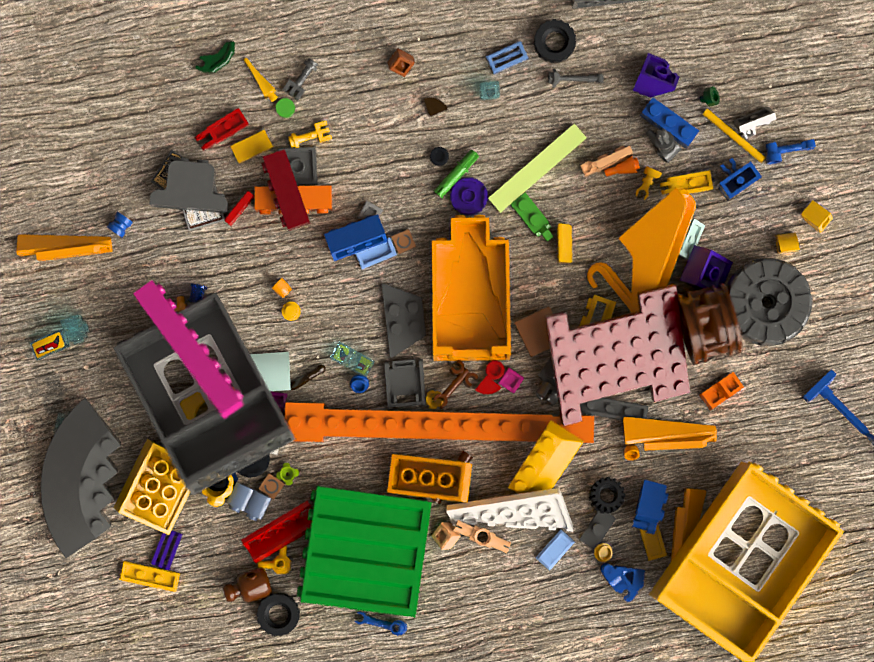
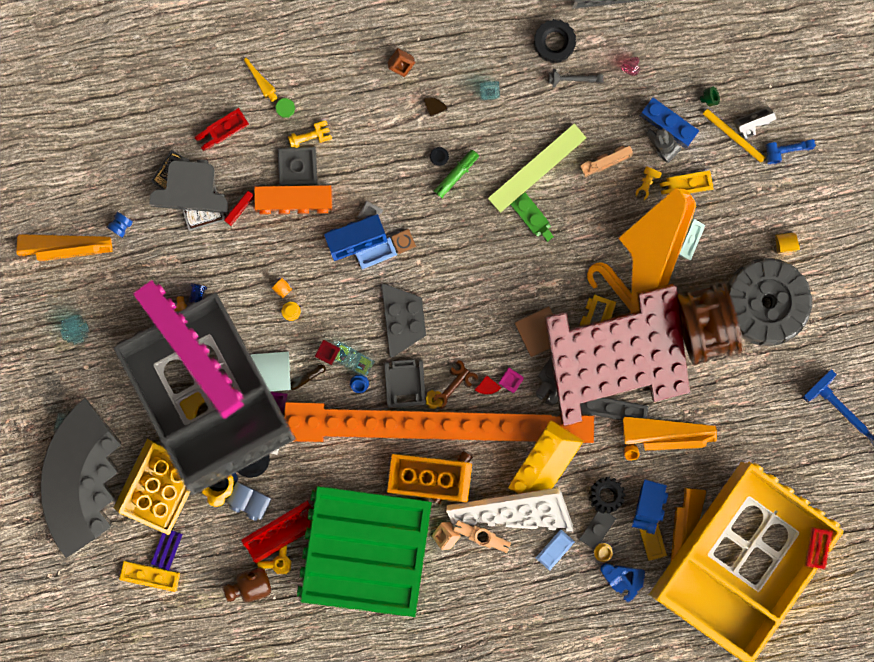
(50, 344): slope -> none
(217, 61): dark green piece -> none
(251, 146): yellow tile -> none
(263, 614): black tyre -> none
(271, 486): medium nougat tile -> none
(282, 474): lime plate -> none
(286, 190): dark red brick -> none
(296, 86): dark grey hinge -> none
(327, 352): none -> dark red tile
(384, 624): blue brick -> none
(469, 196): dark purple tile -> none
(471, 293): light orange panel -> none
(492, 64): medium blue tile -> none
(495, 370): red tile -> none
(564, 243): yellow slope -> none
(626, 166): orange cone -> none
(631, 66): none -> clear pink tile
(655, 77): dark purple slope -> none
(705, 268): dark purple slope -> none
(721, 391): orange slope -> none
(739, 180): blue brick -> none
(808, 562): none -> red tile
(816, 216): yellow brick -> none

